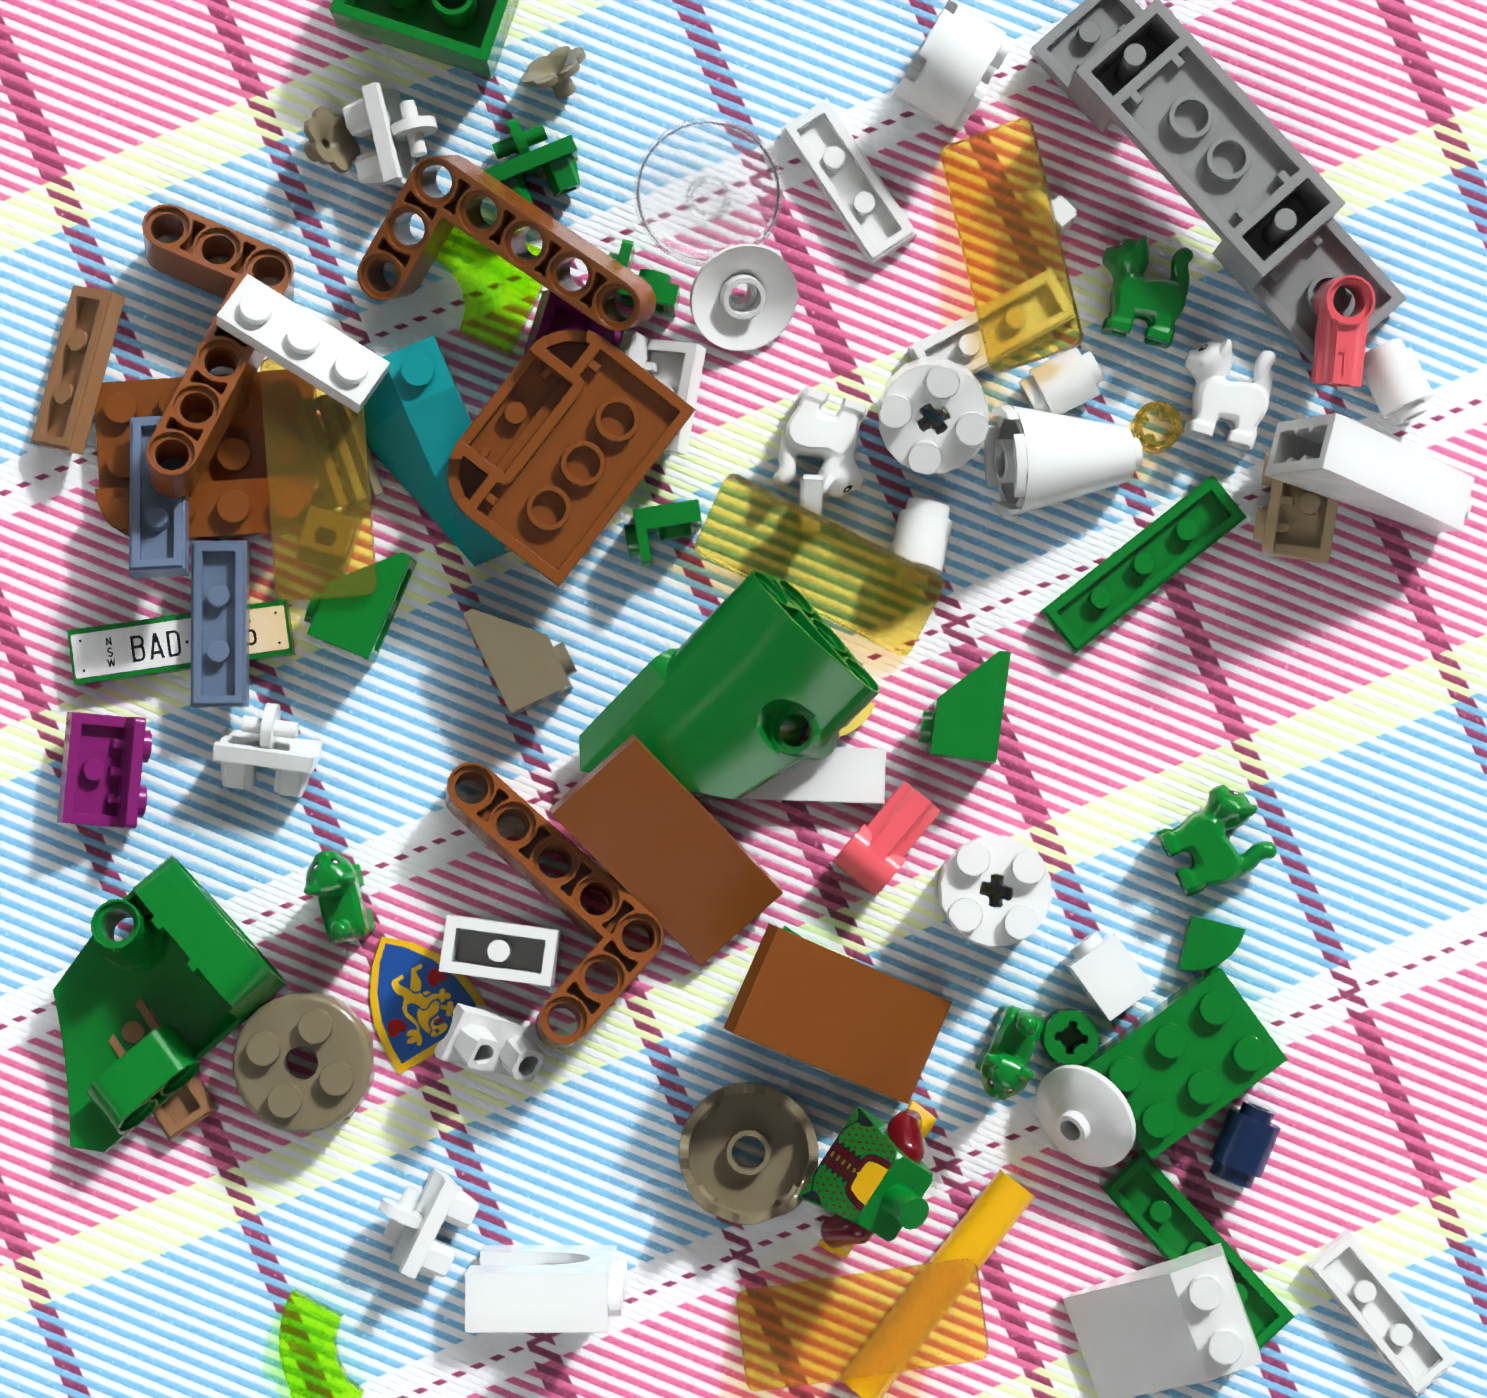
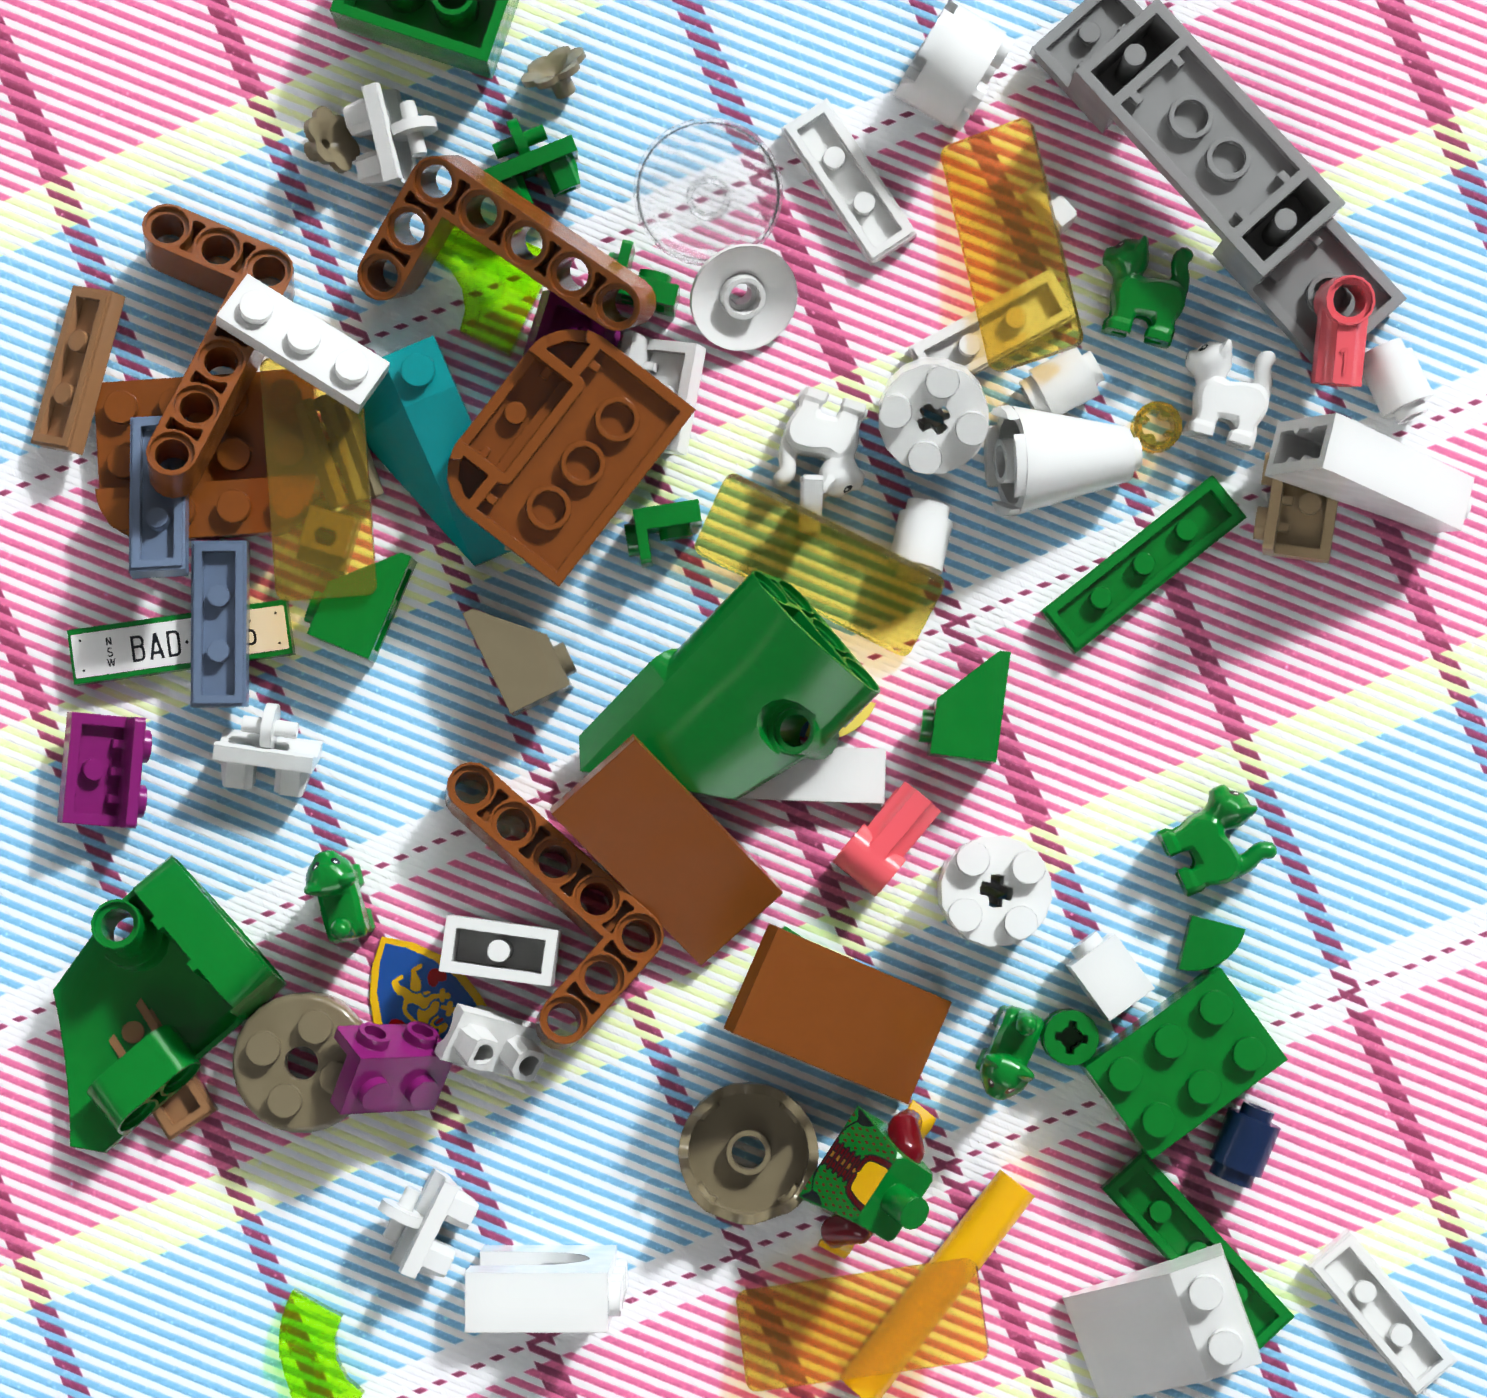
(389, 1068): none -> magenta bracket
(1086, 1115): white dish -> none

